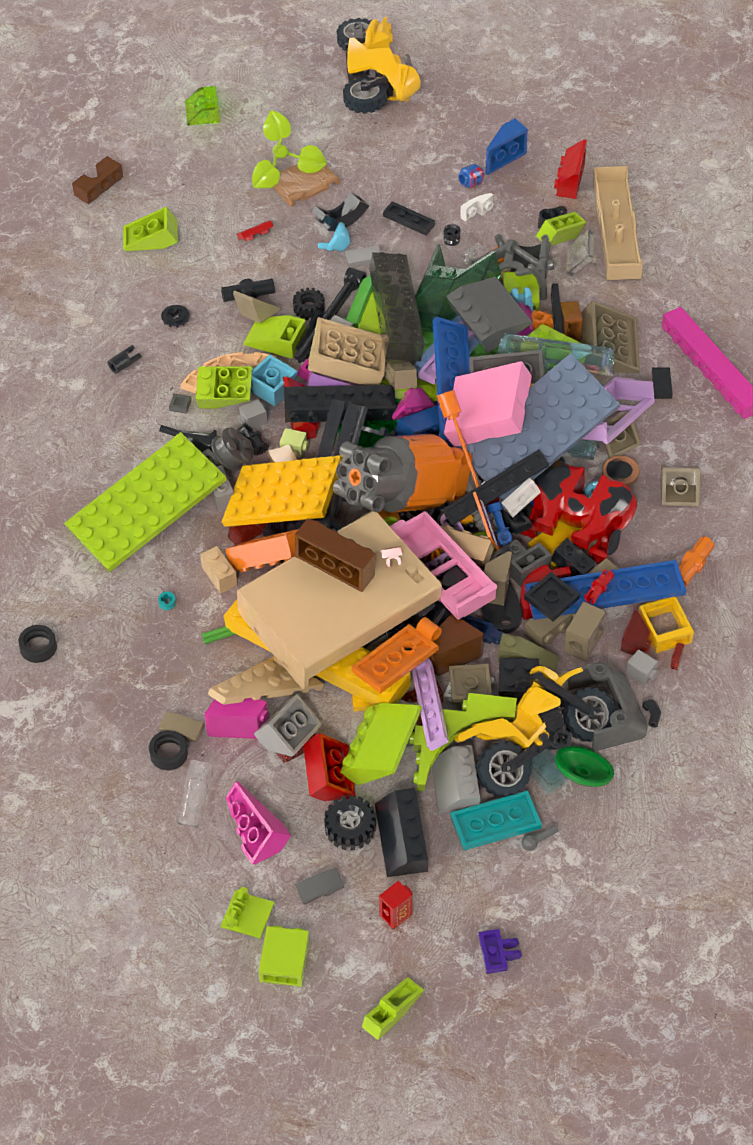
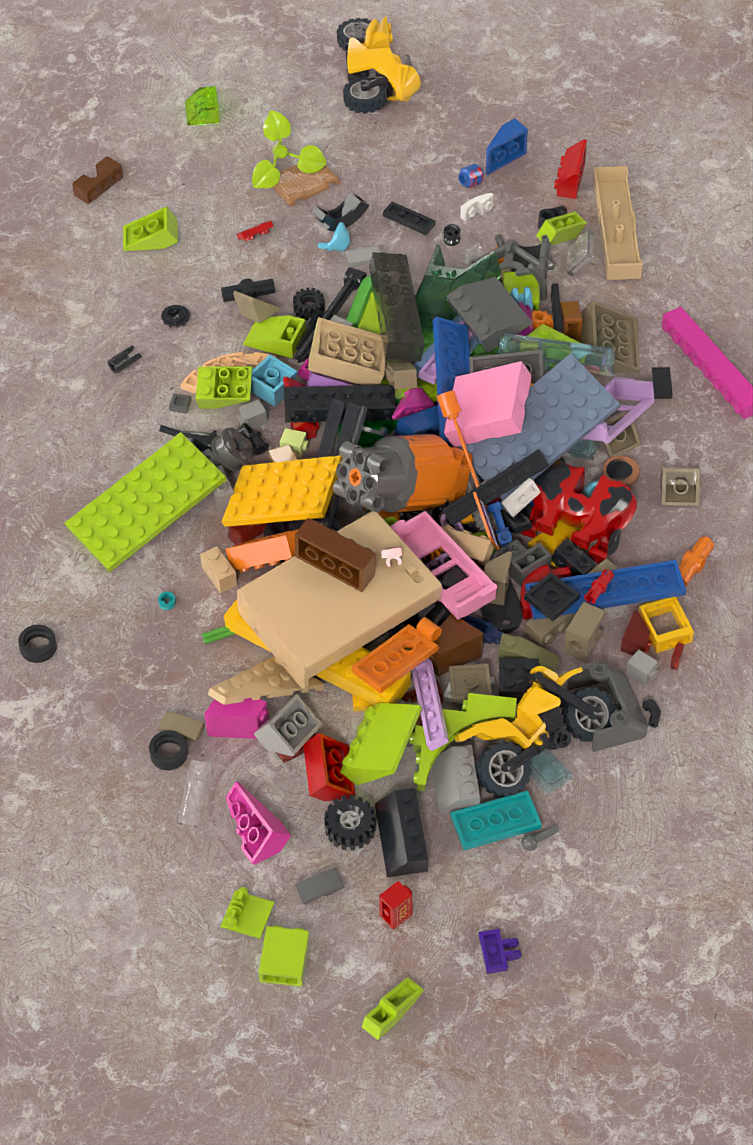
(584, 766): green dish -> none

